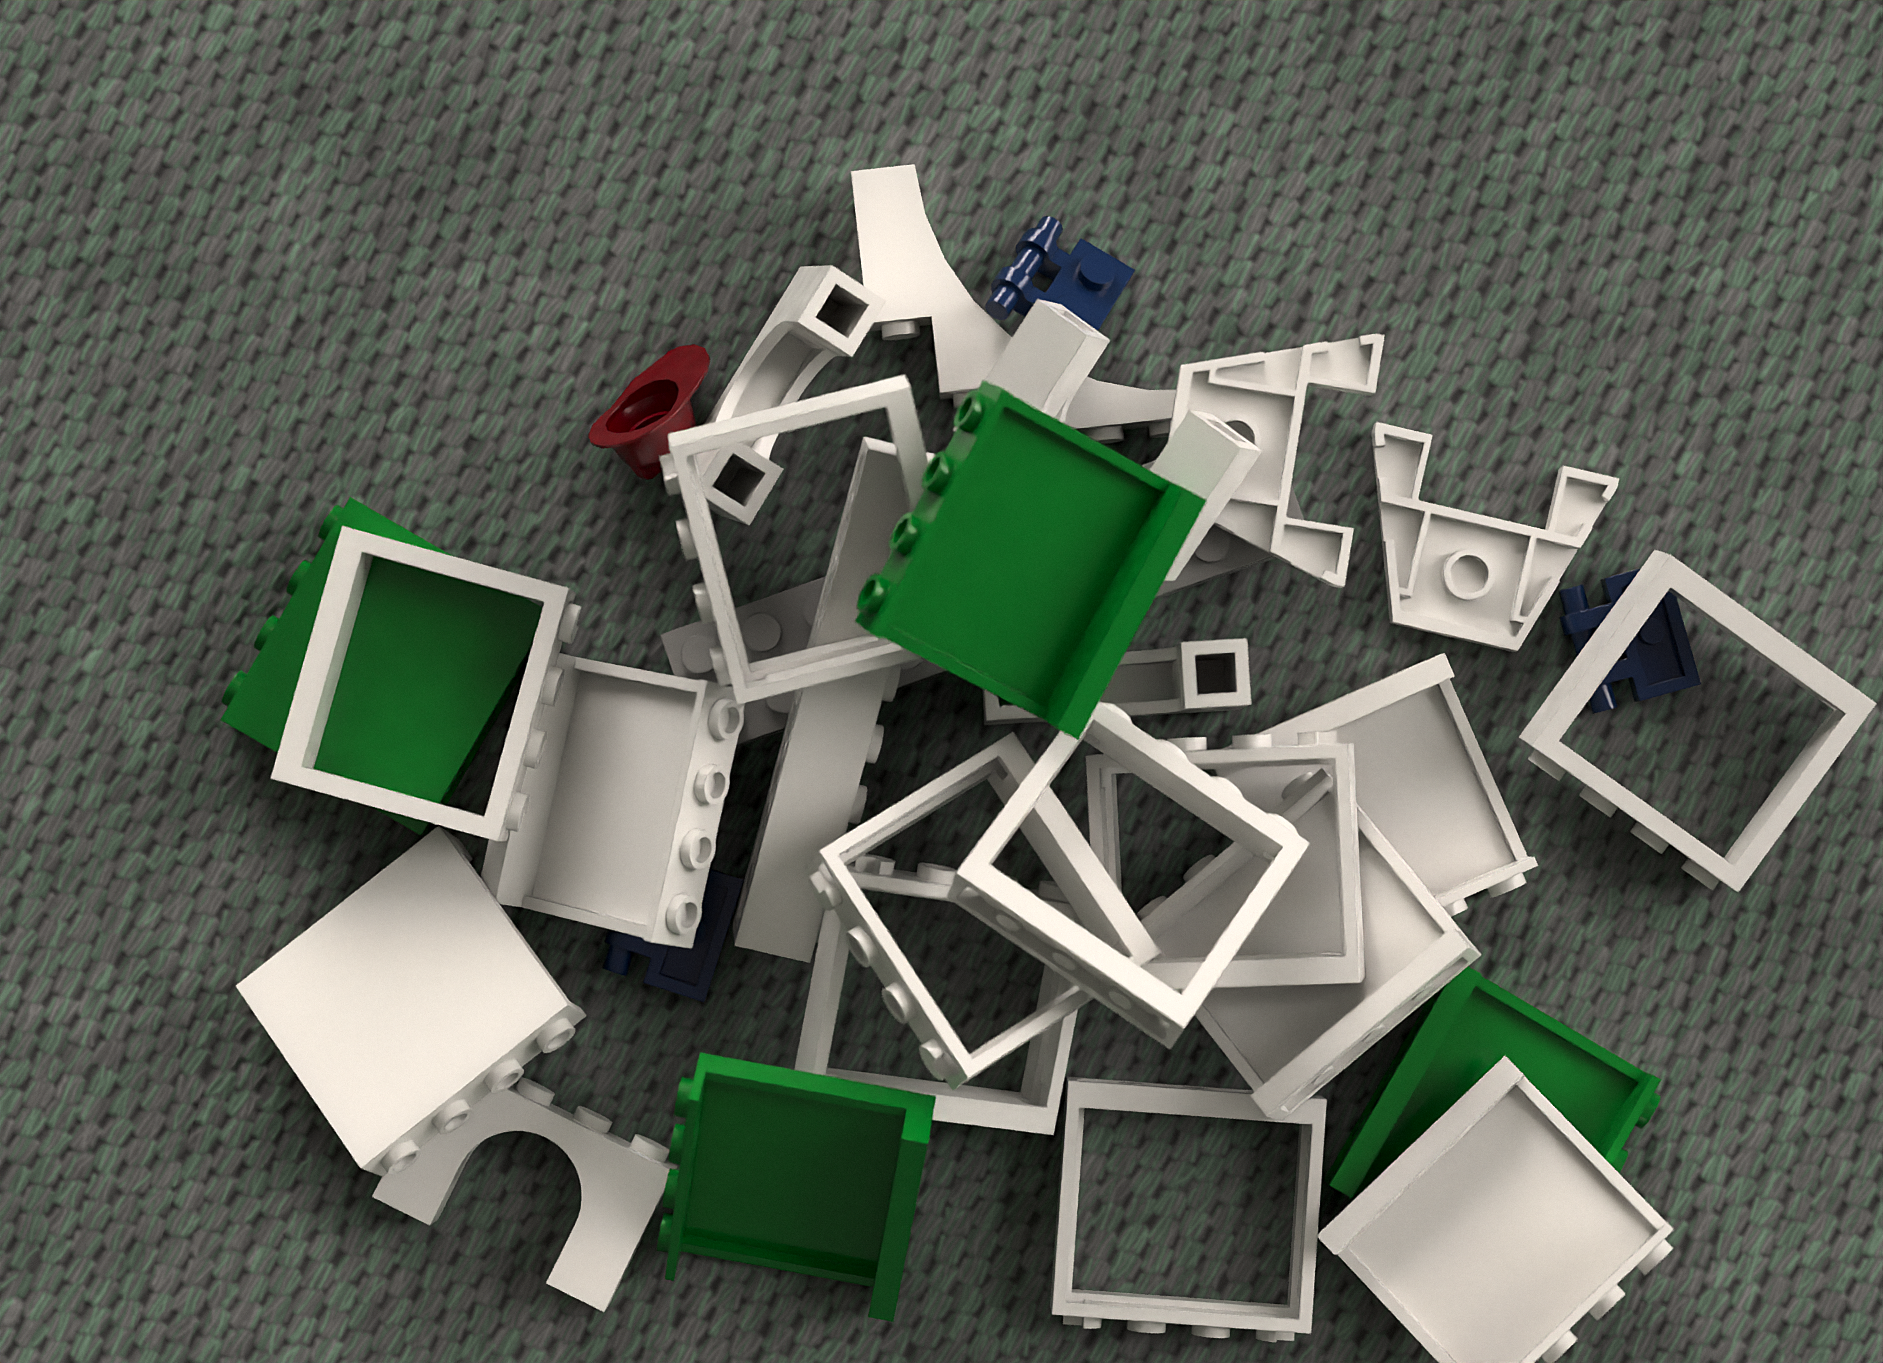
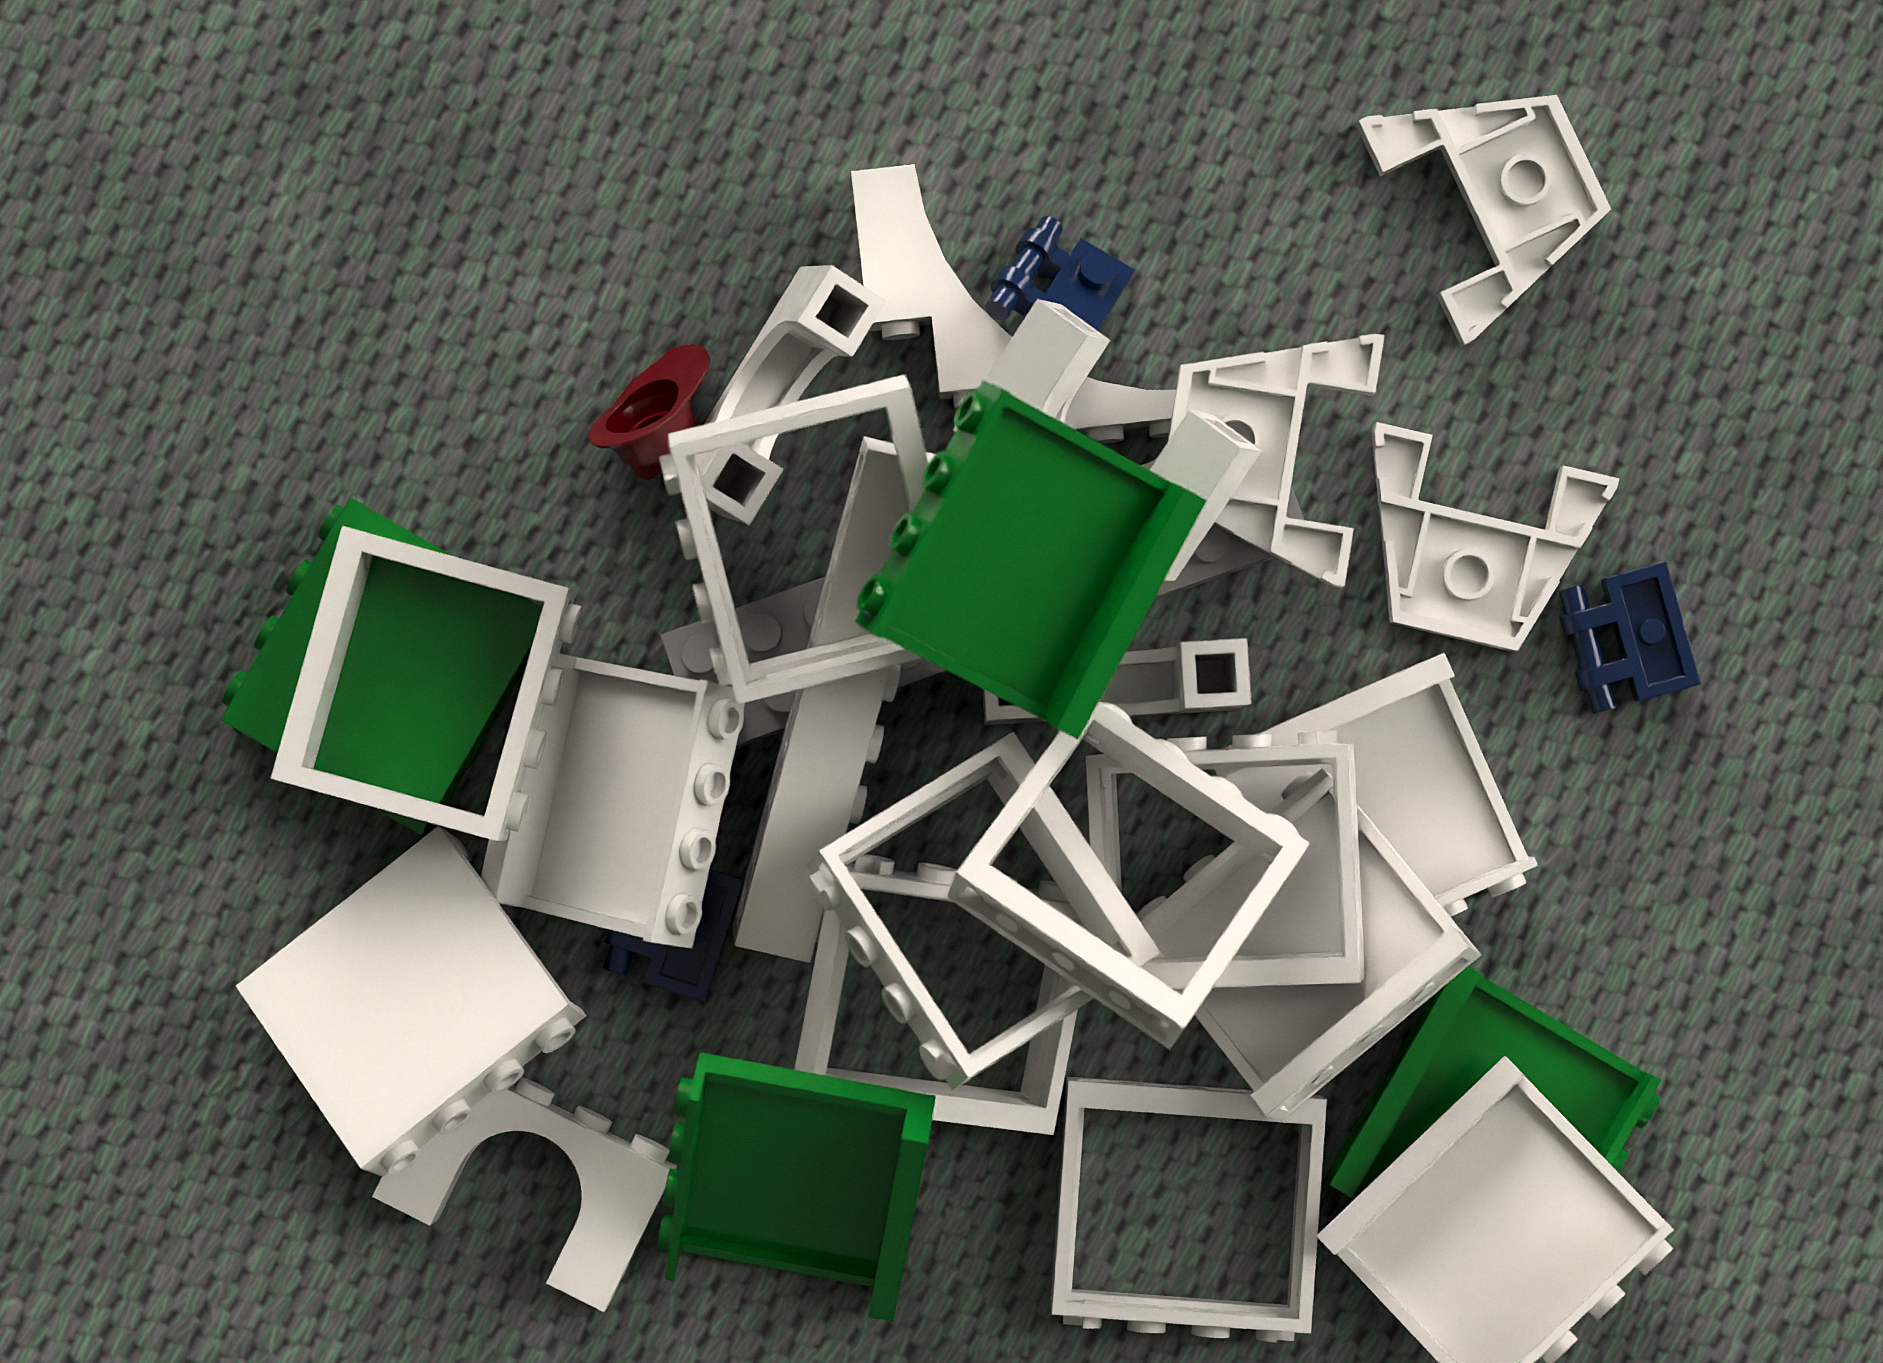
(1520, 182): none -> white wing
(1633, 608): white window -> none

